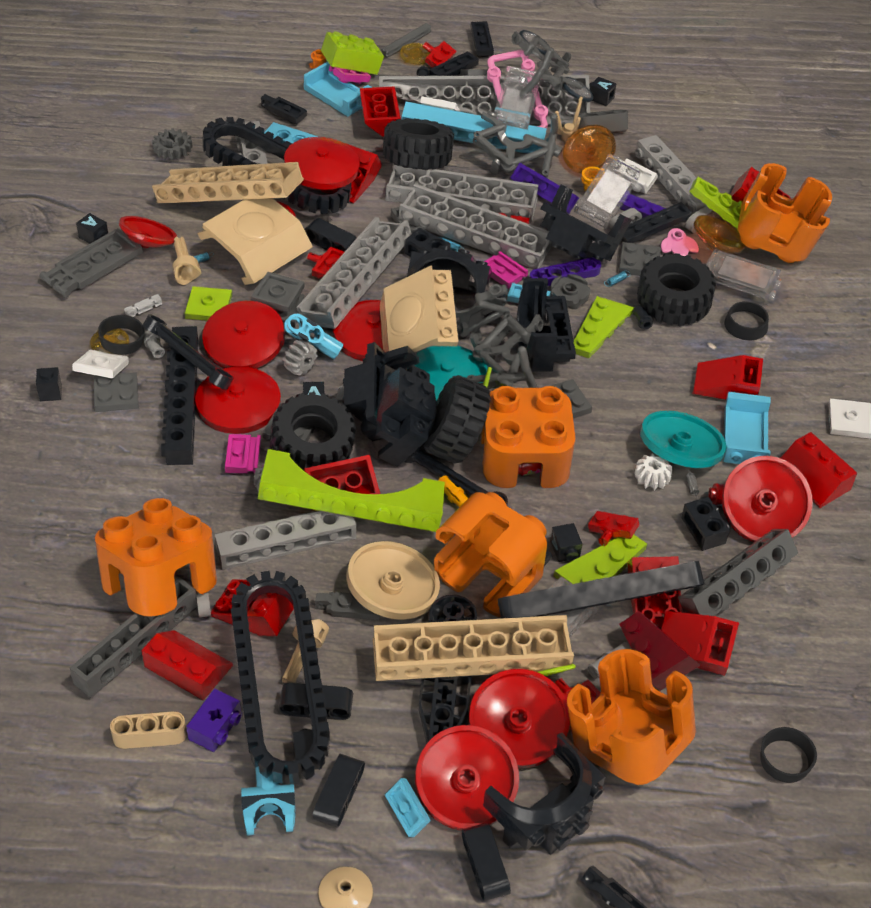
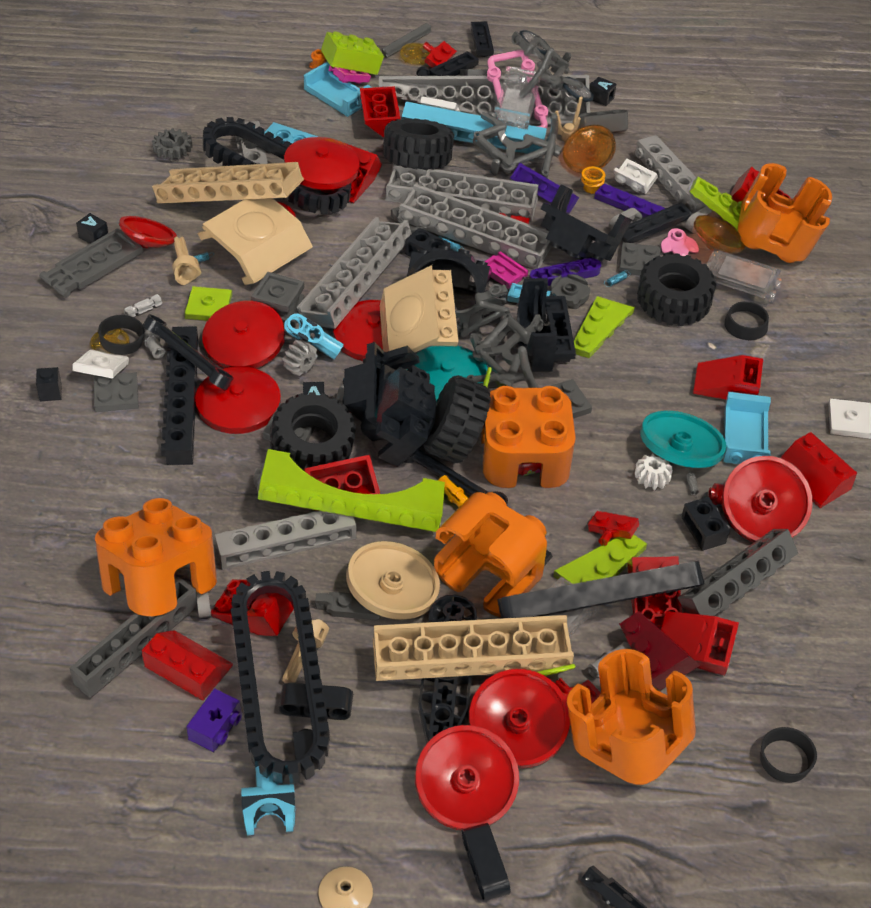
(138, 724): tan beam -> none
(242, 453): dark pink plate -> none
(283, 108): black hinge -> none
(324, 261): red plate -> none
(328, 235): black beam -> none
(338, 790): black beam -> none
(407, 807): medium azure plate -> none
(556, 815): black piece -> none
(566, 542): black brick -> none
(608, 191): clear panel -> none
(644, 320): black pin -> none

